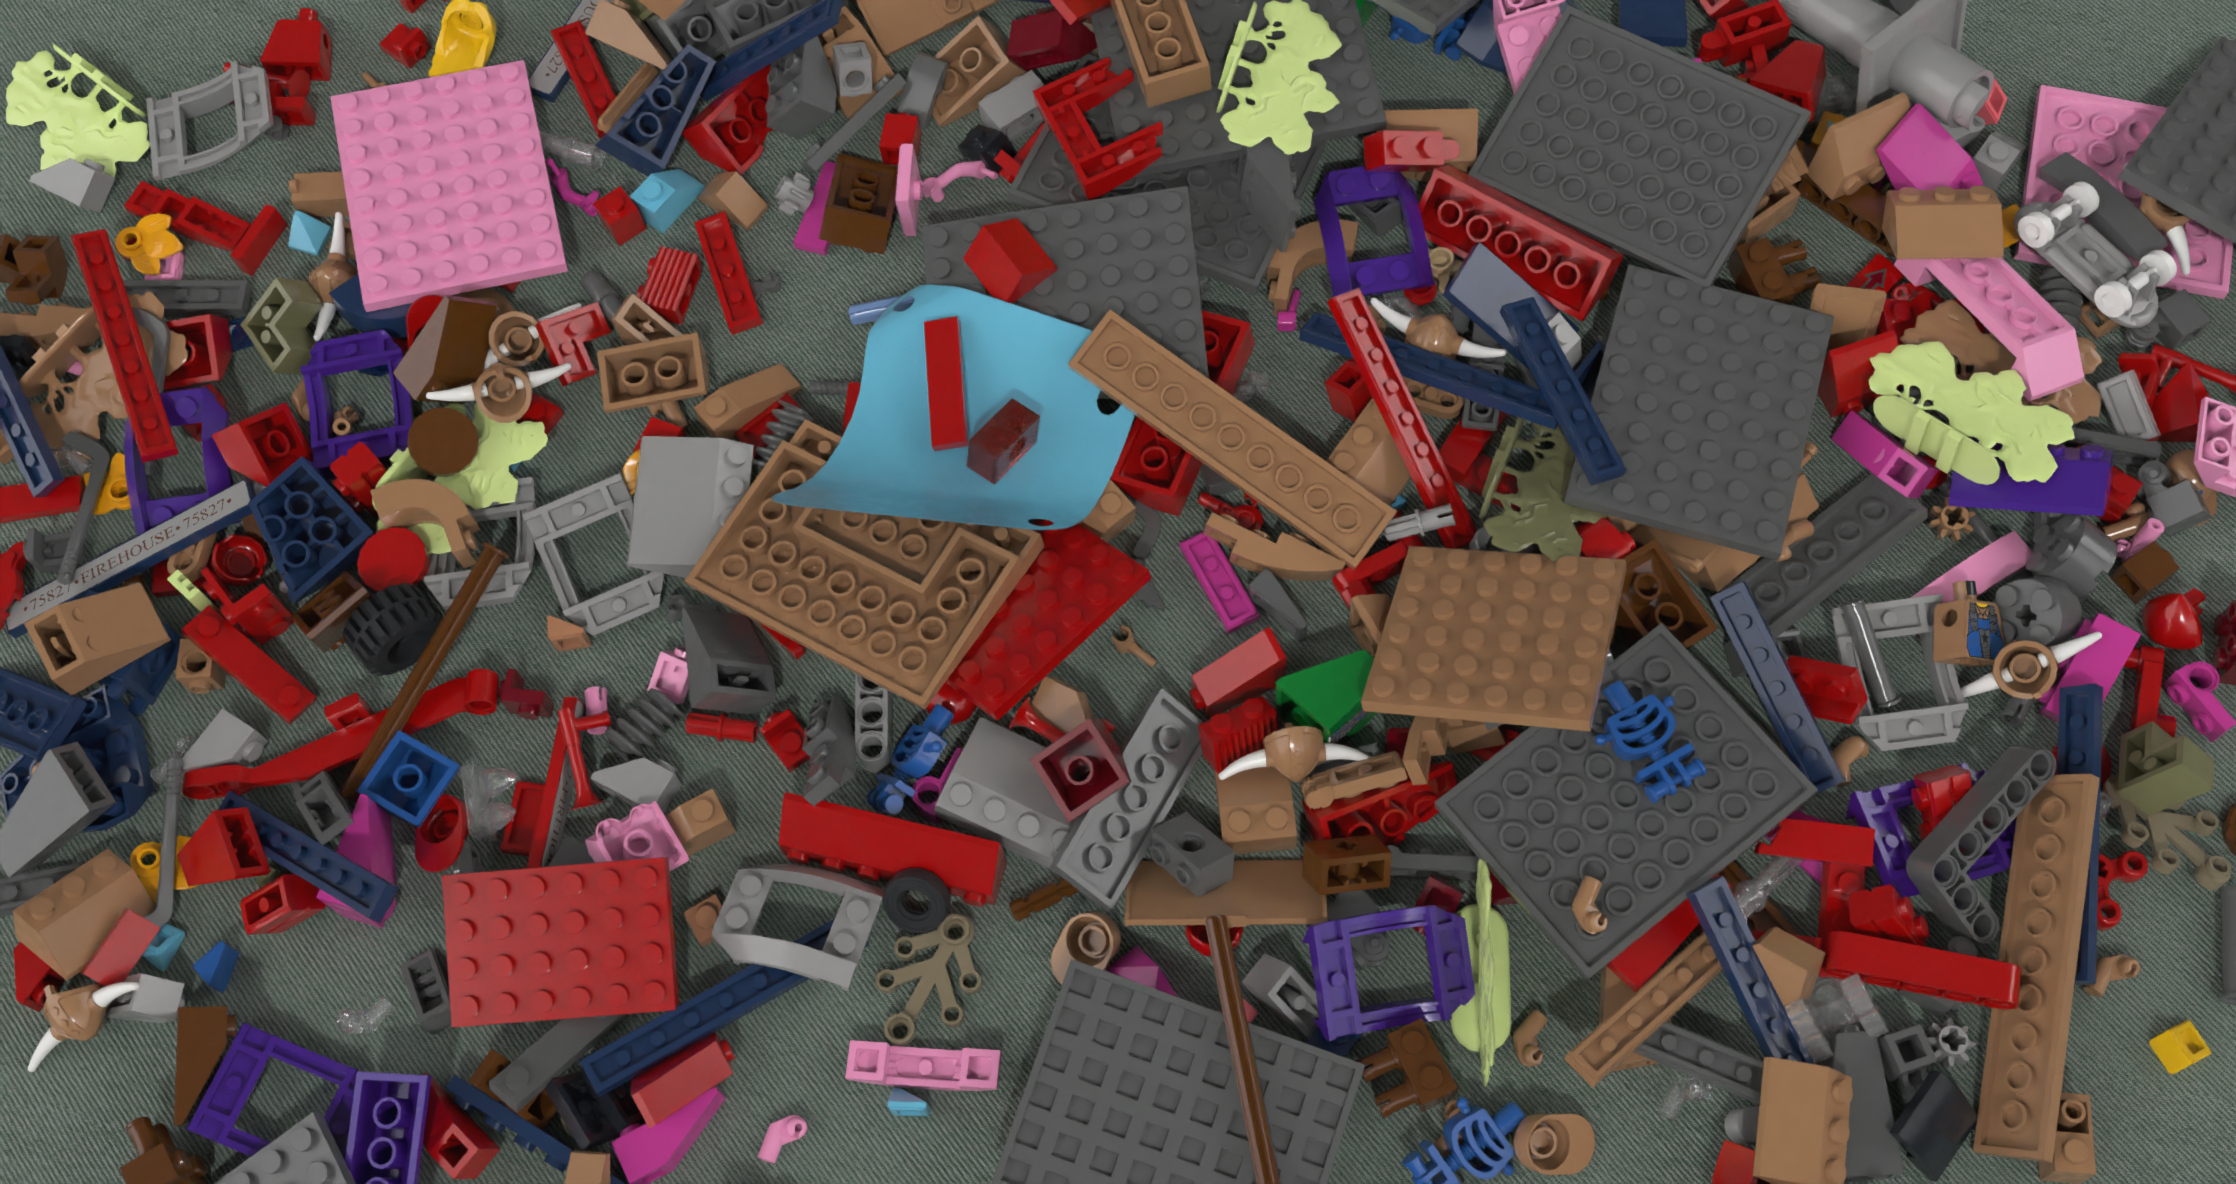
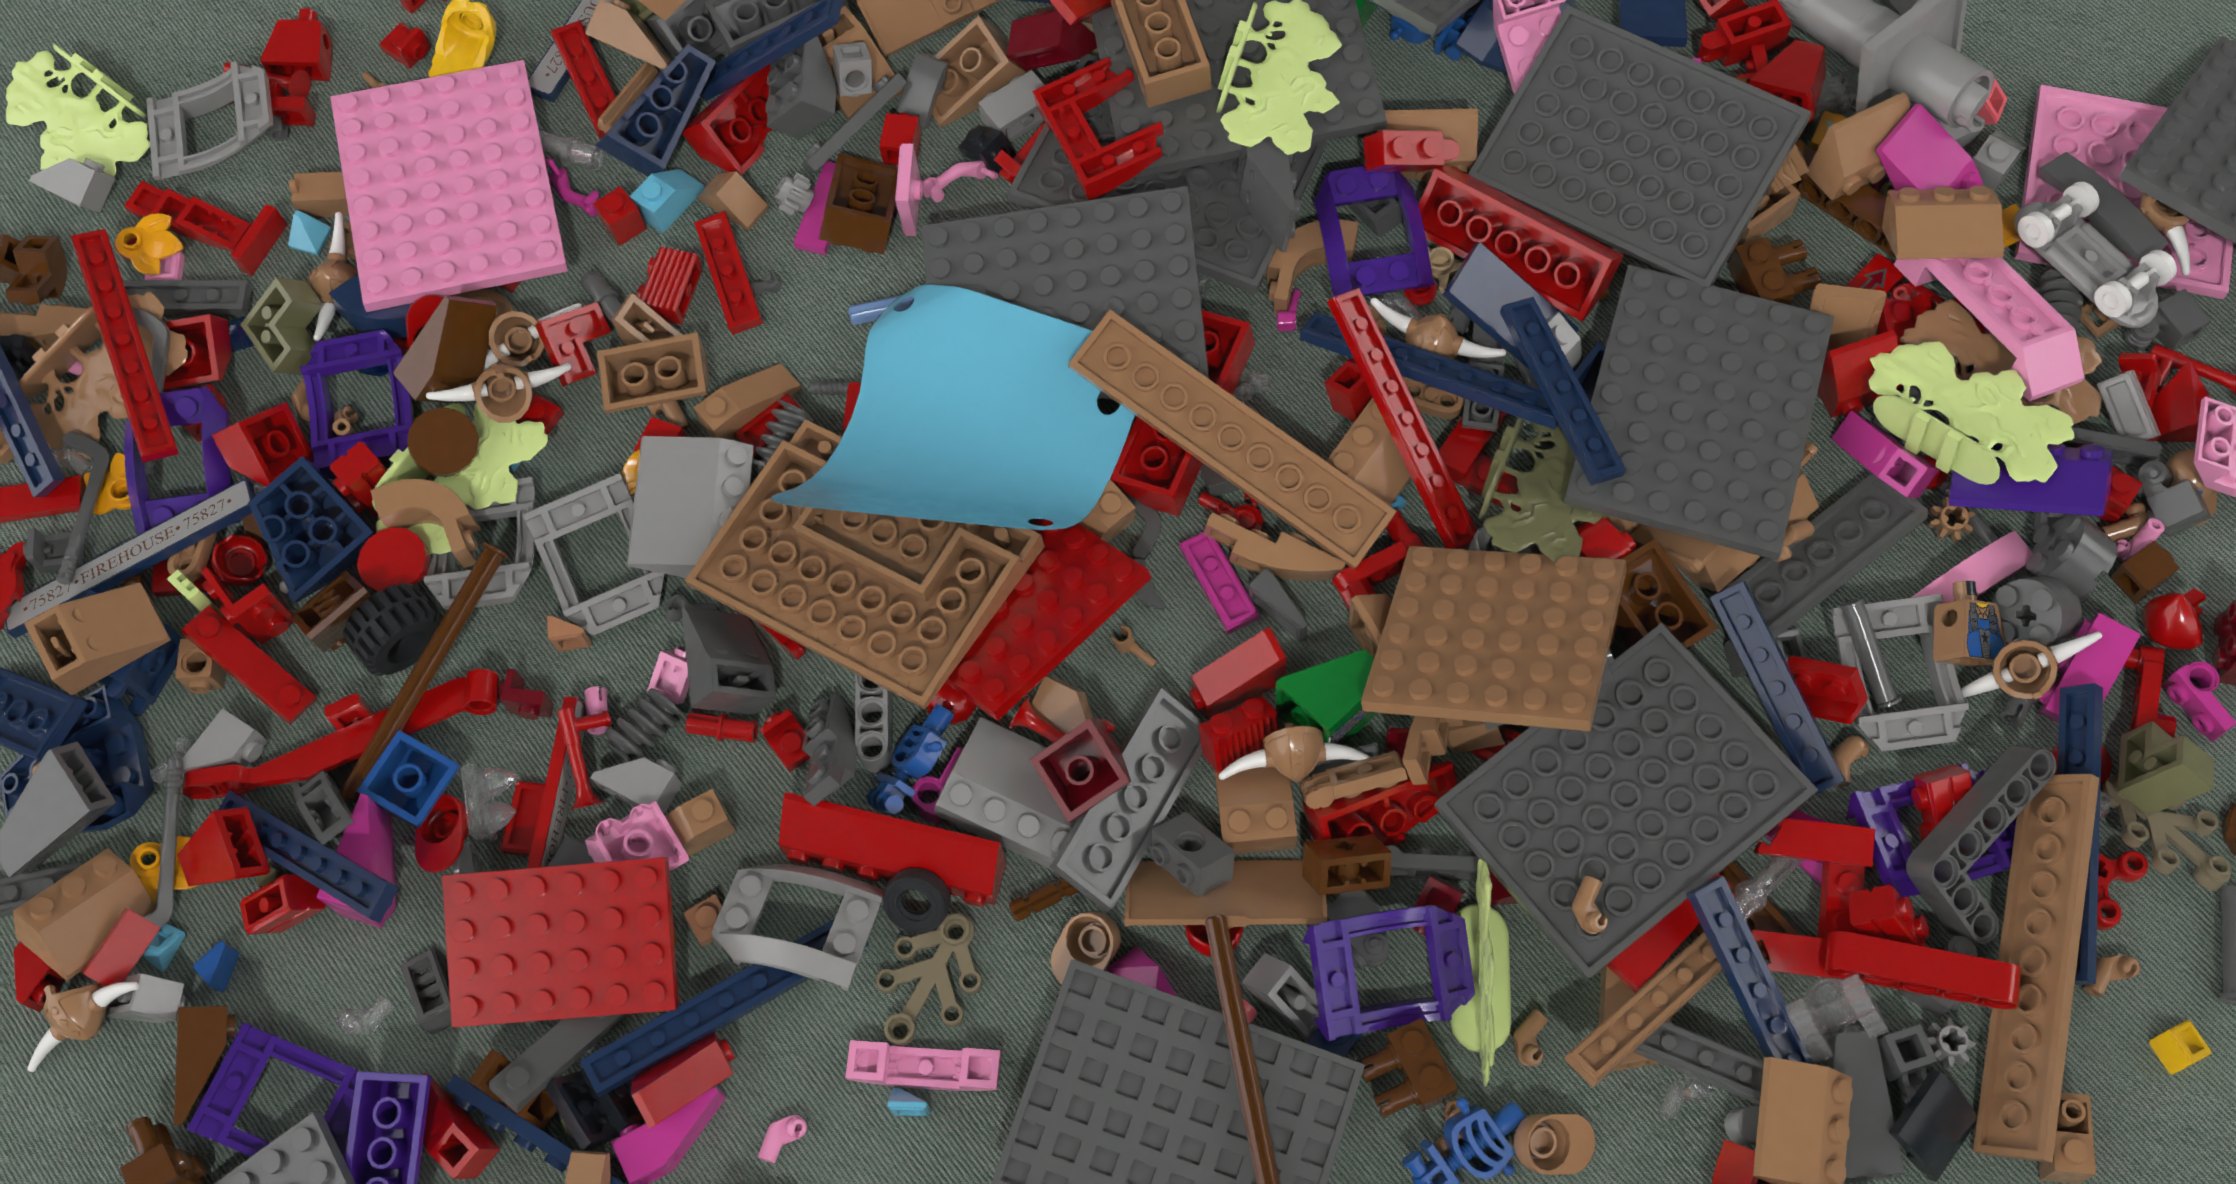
(946, 384): red tile -> none
(1003, 441): clear red brick -> none
(1008, 260): red slope -> none
(1419, 522): light grey axle -> none
(1629, 718): blue torso -> none
(1789, 964): medium nougat slope -> none

